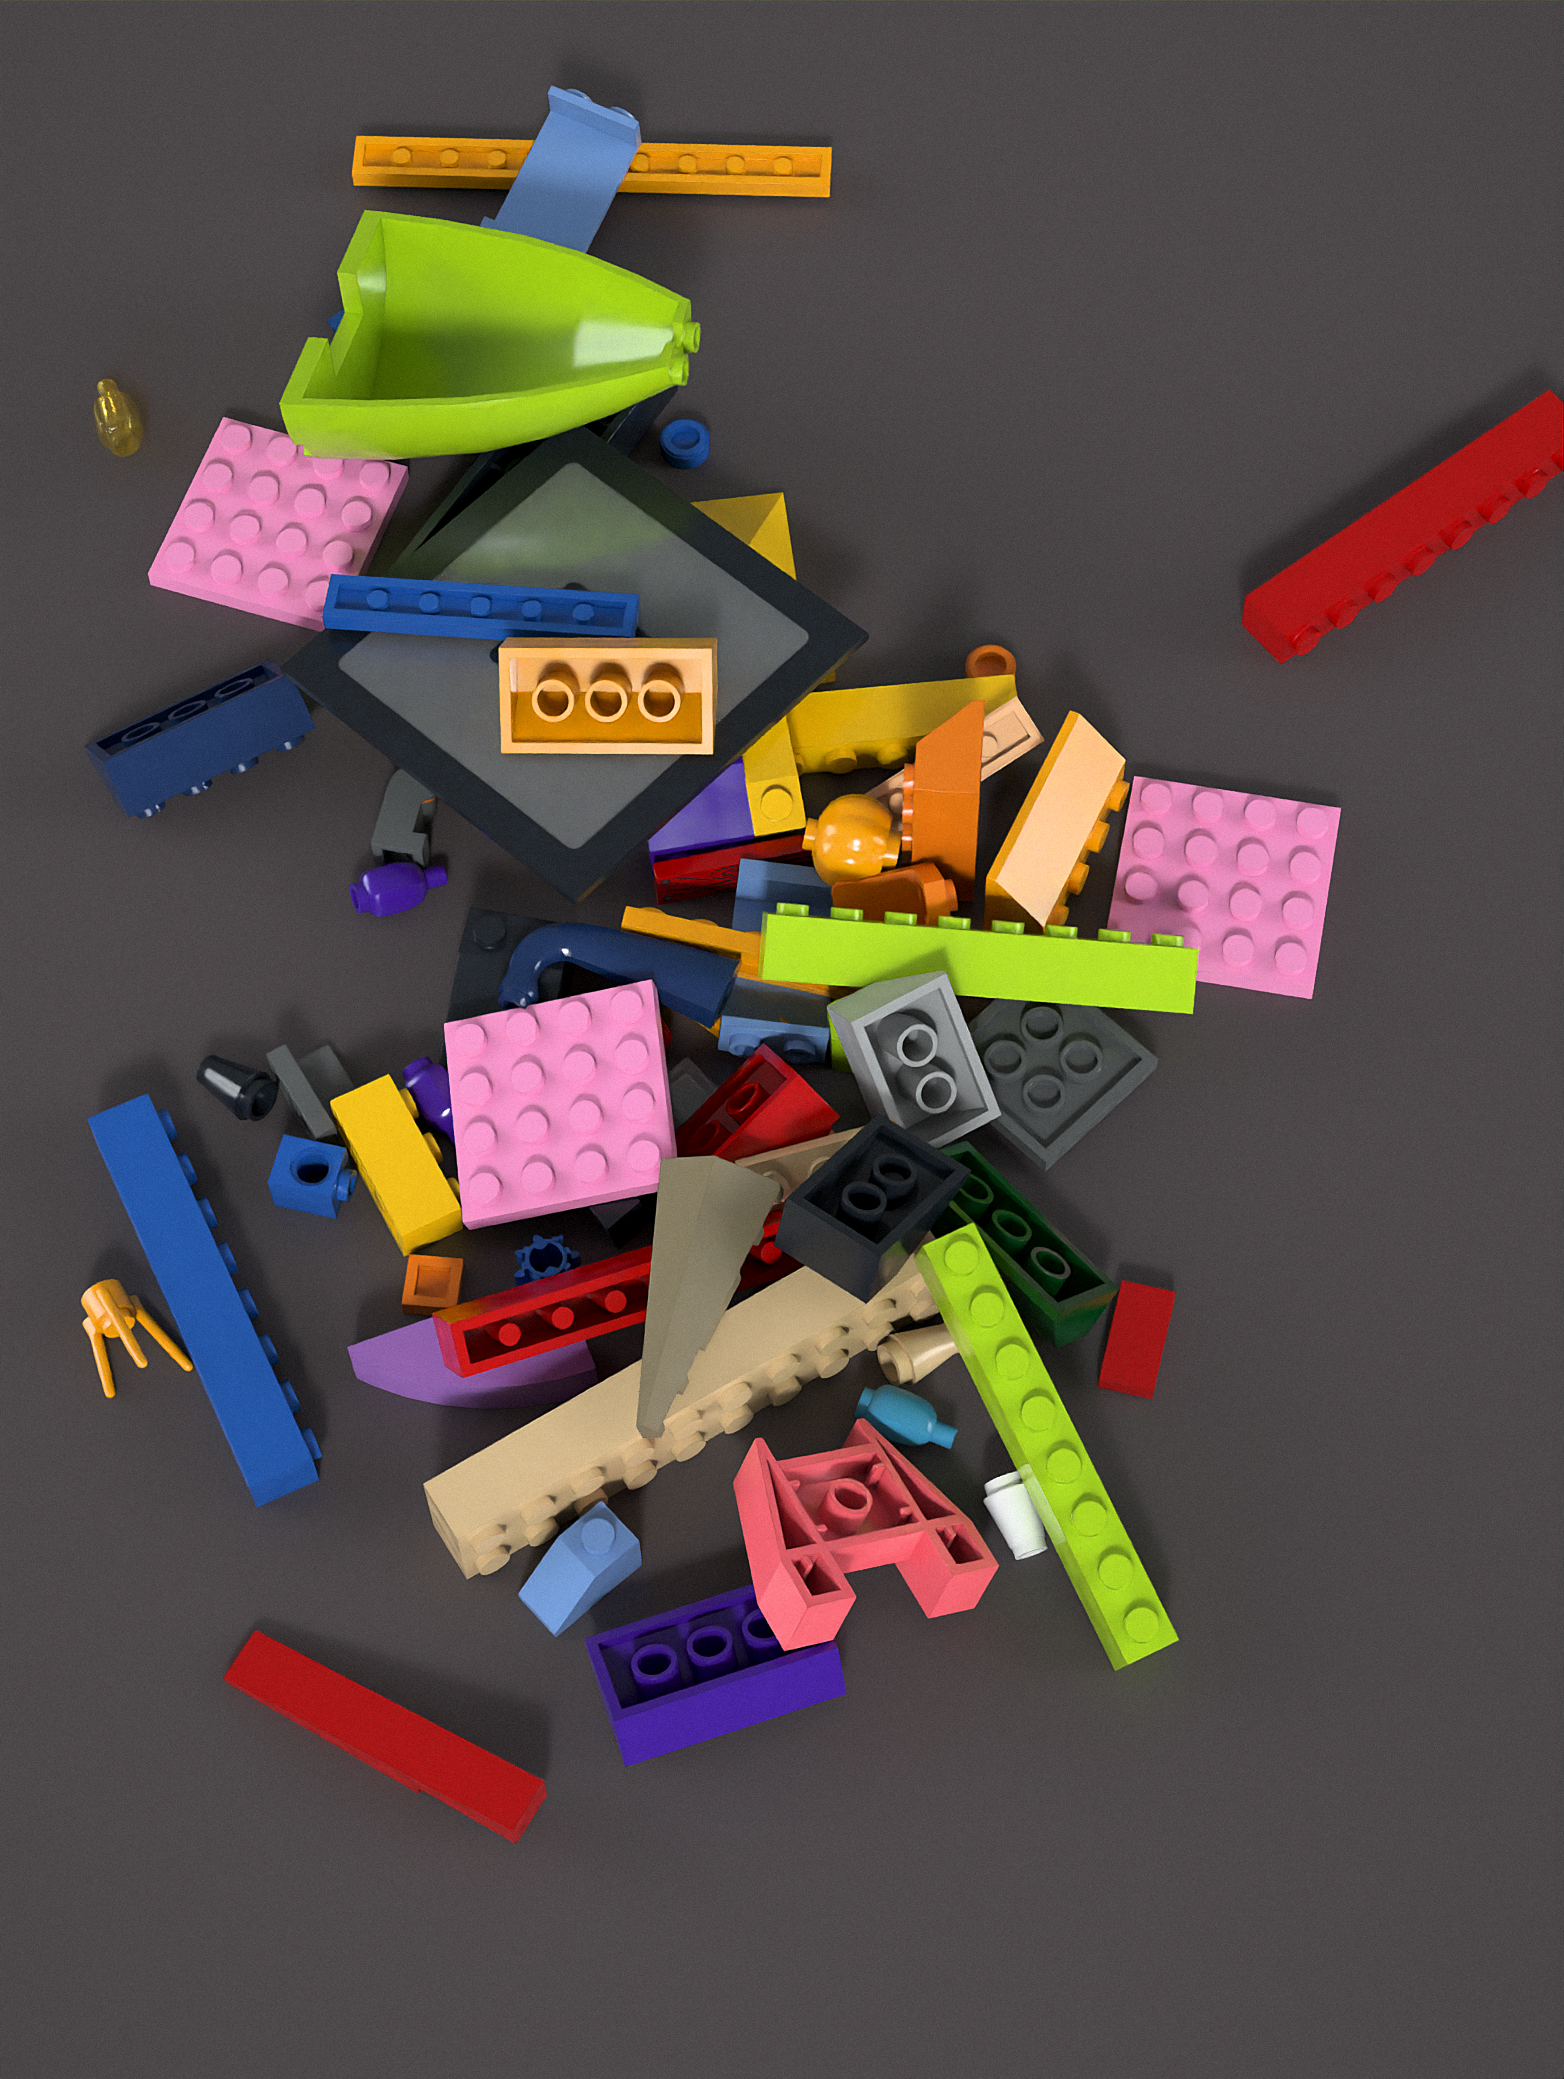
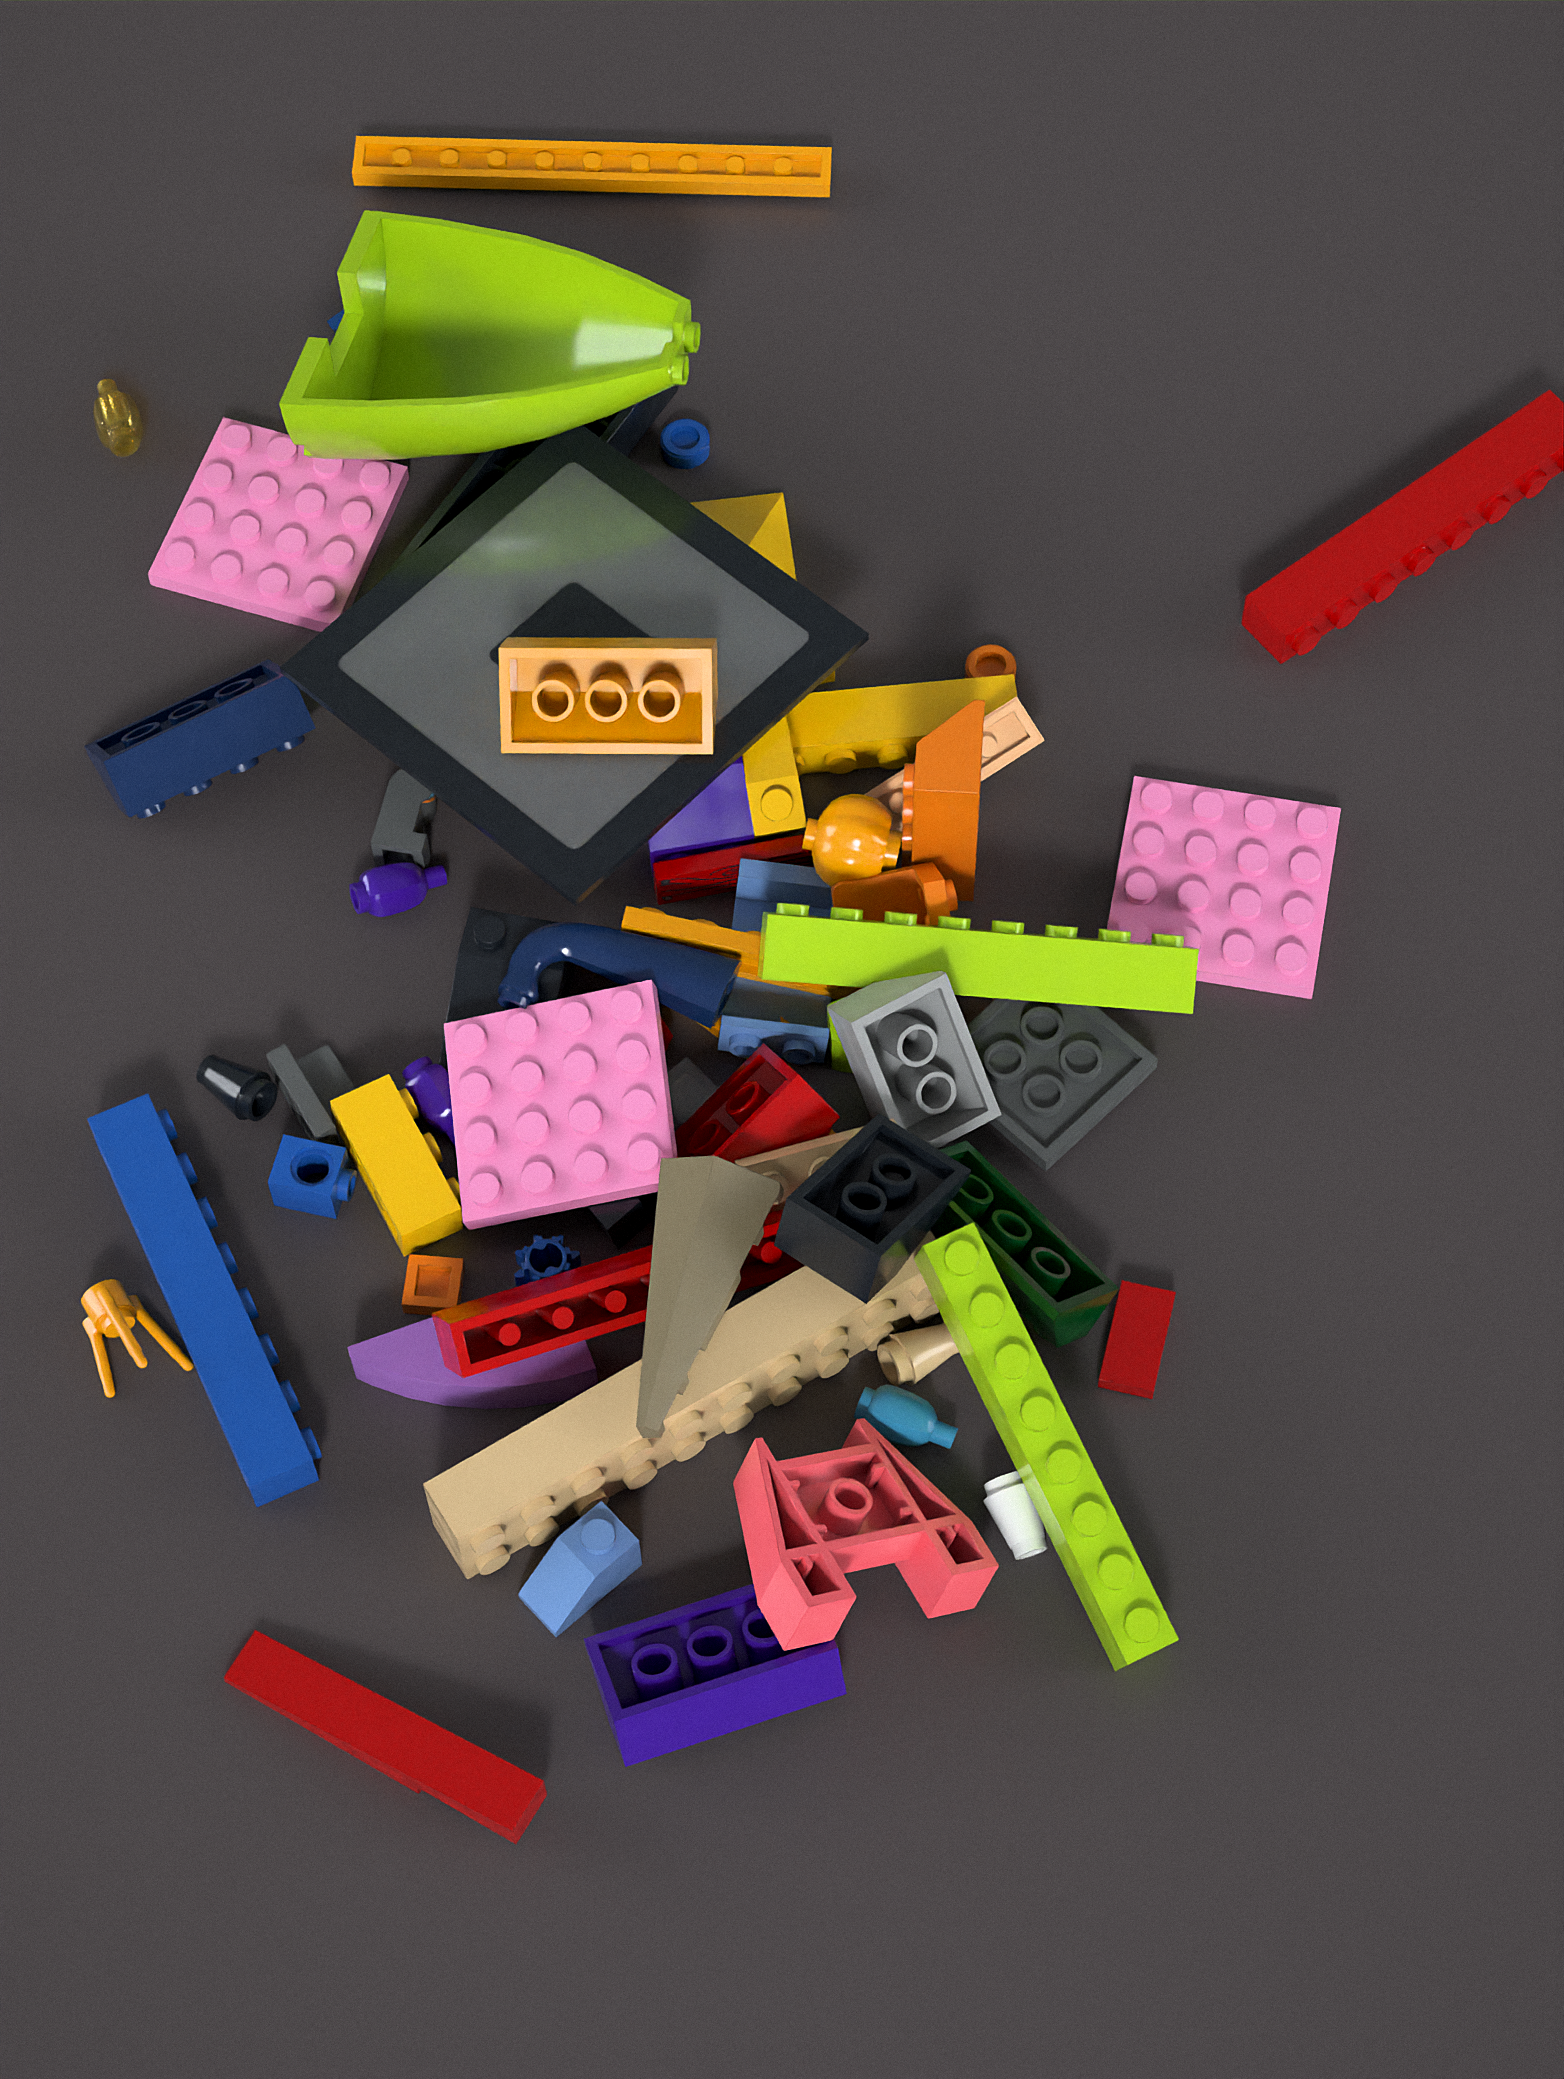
(476, 609): blue plate -> none
(570, 172): medium blue panel -> none
(1057, 830): light orange slope -> none

